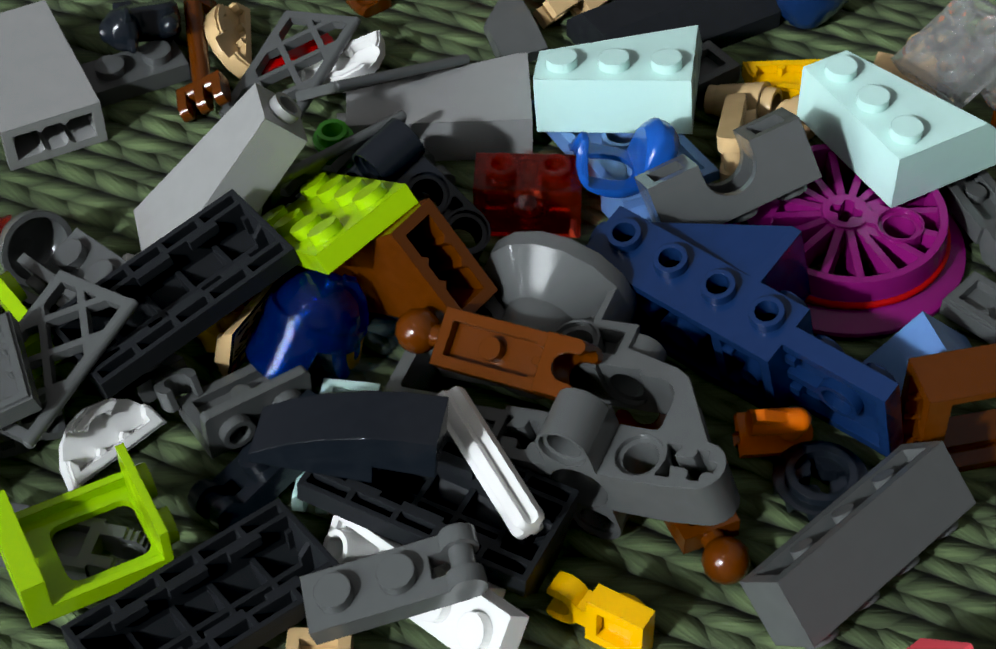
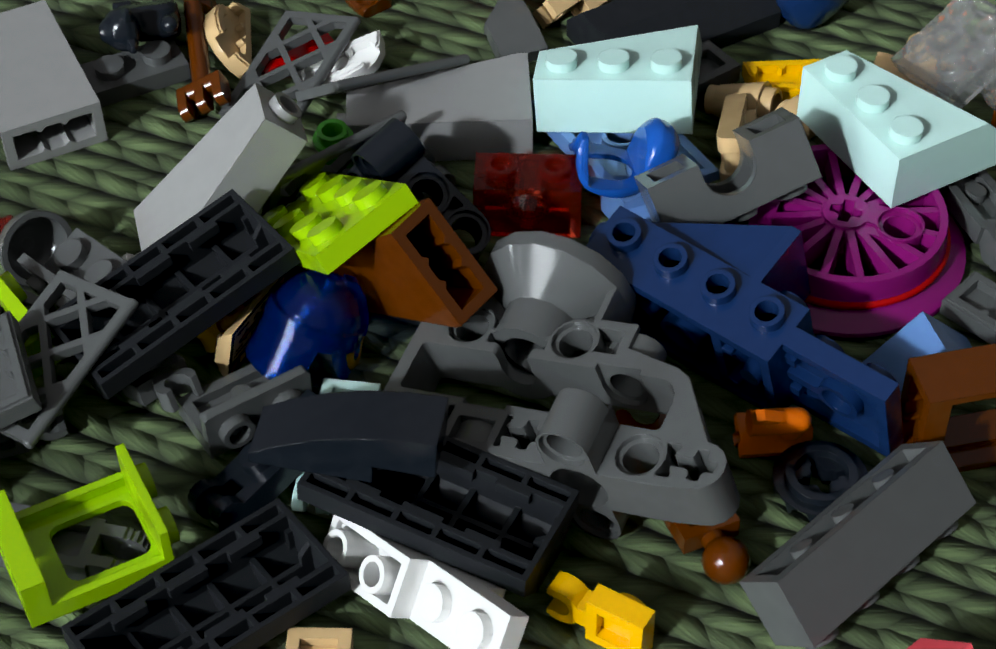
(94, 433): white plate -> none
(393, 584): dark grey plate -> none
(492, 465): white axle -> none
(496, 349): reddish brown plate -> none

